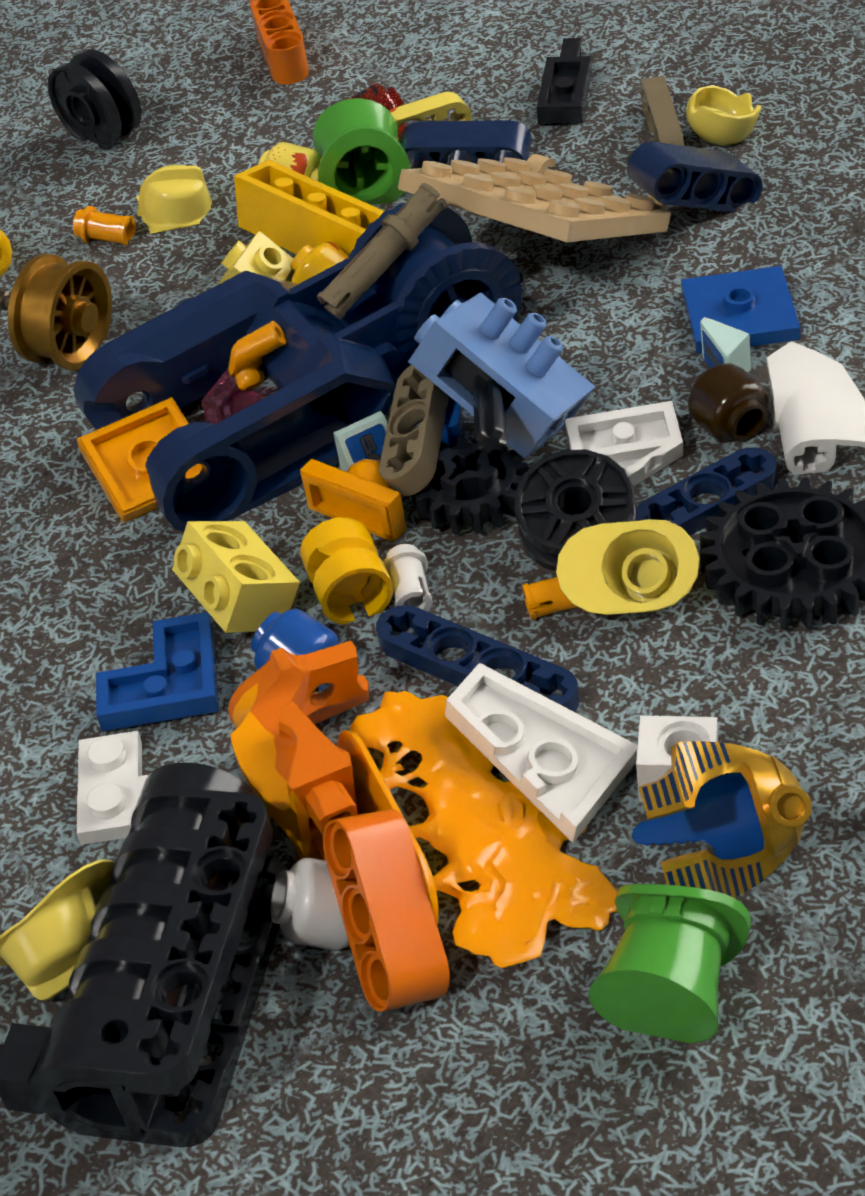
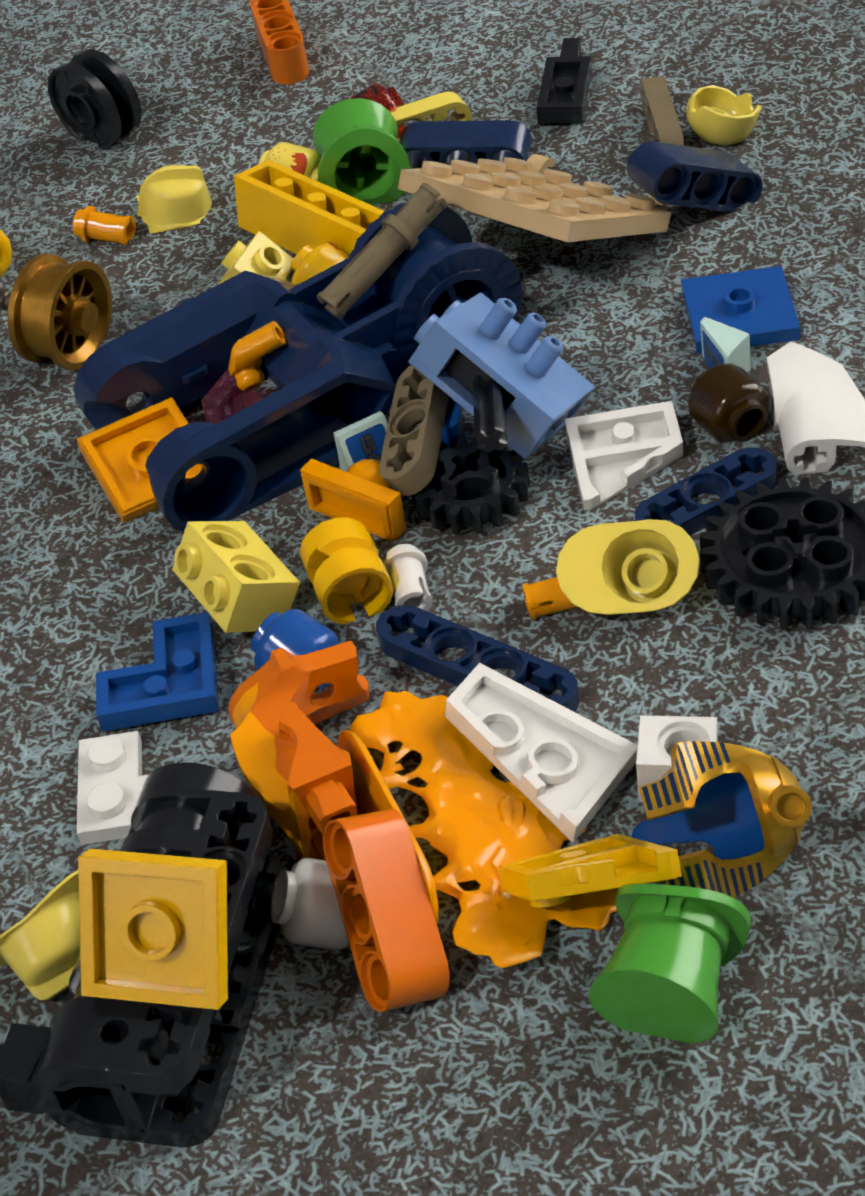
(153, 928): none -> yellow tile
(568, 484): black wheel -> none
(589, 868): none -> yellow wing

